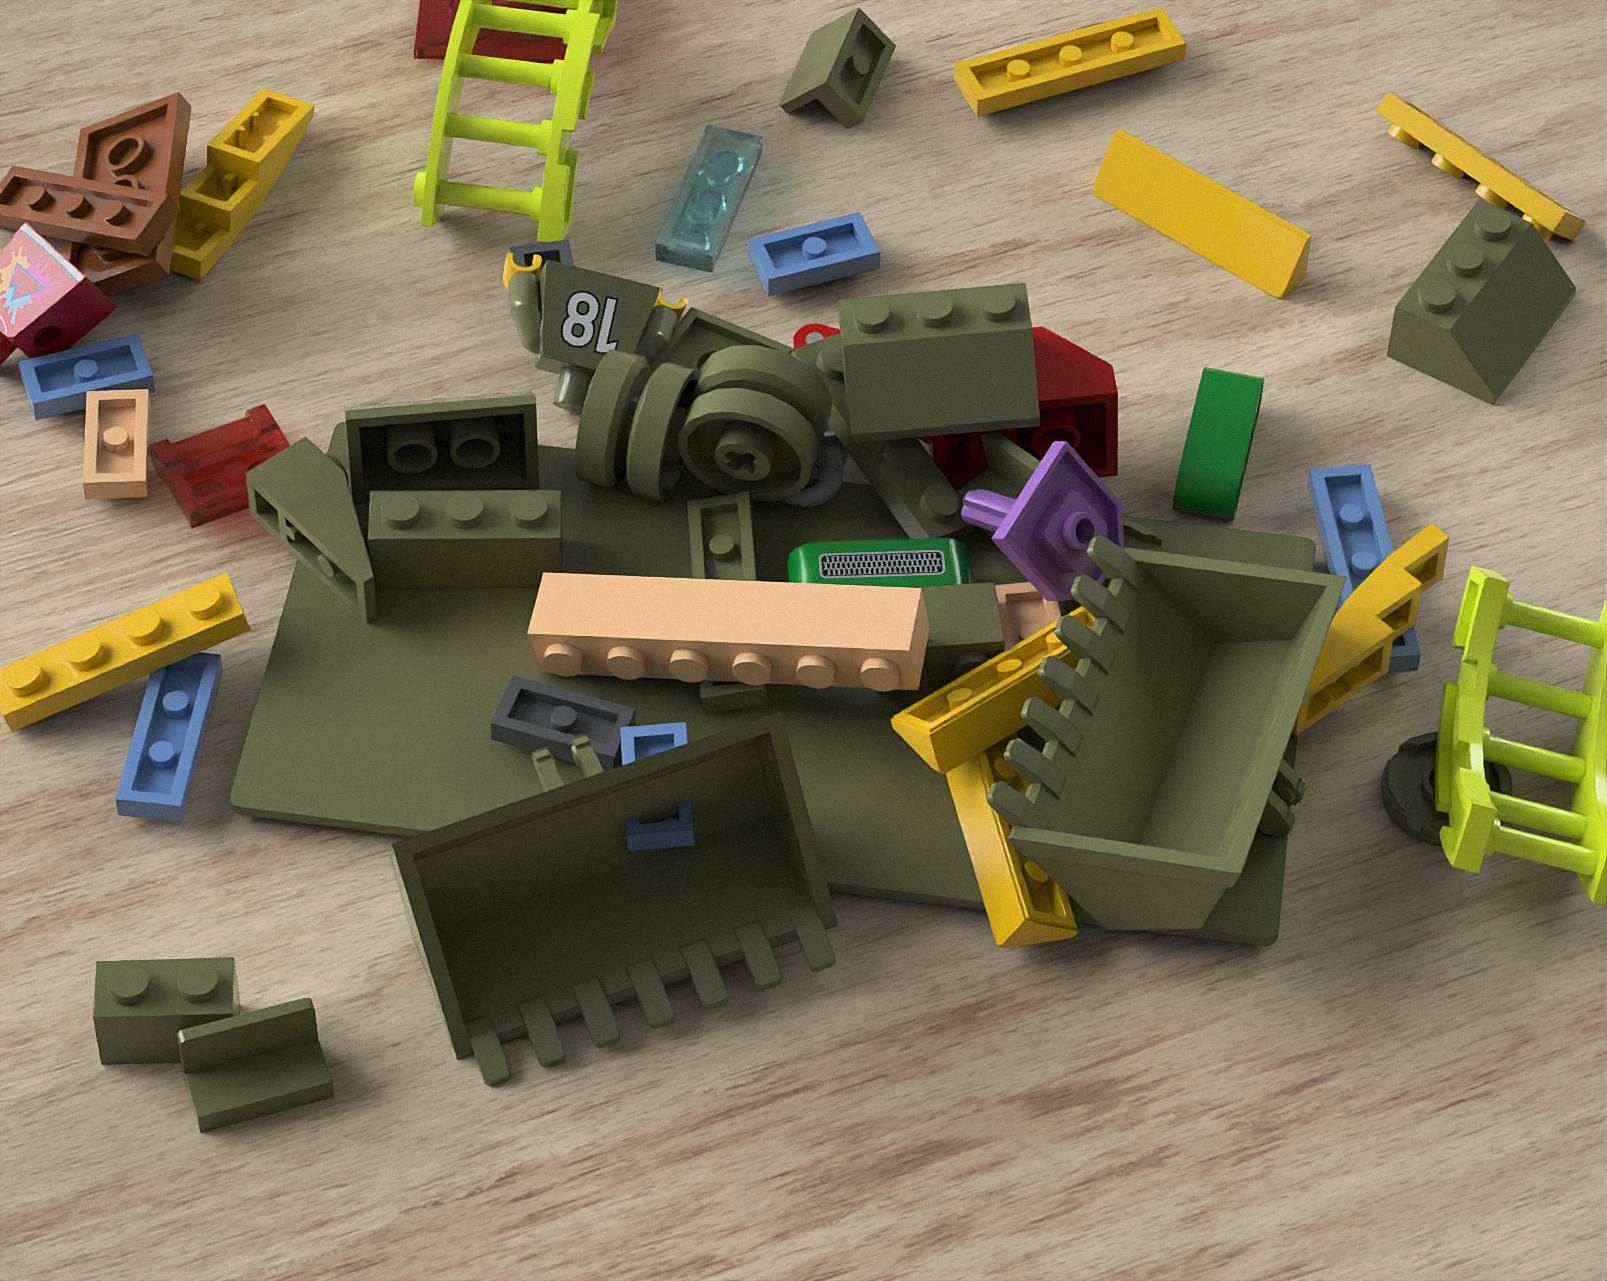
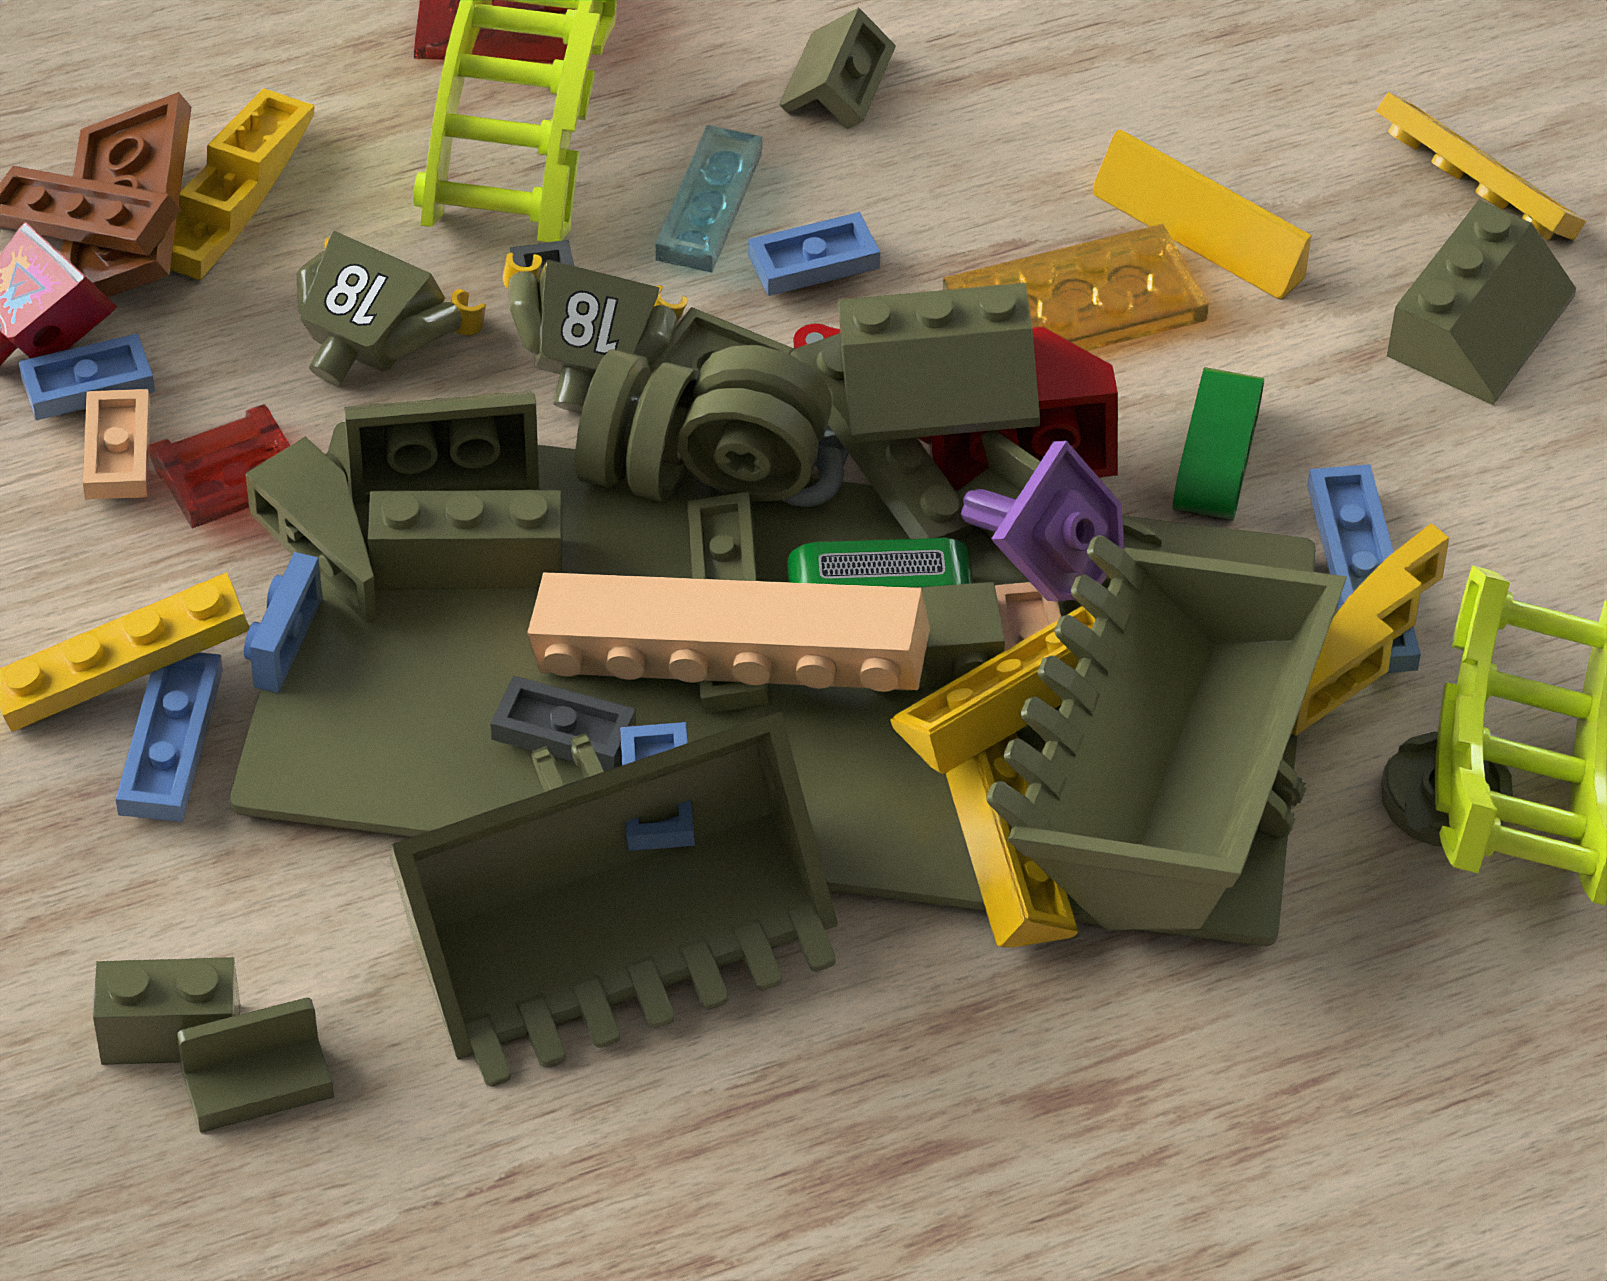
(289, 613): none -> medium blue plate
(374, 308): none -> olive torso
(1069, 61): yellow plate -> none
(1102, 288): none -> clear yellow plate

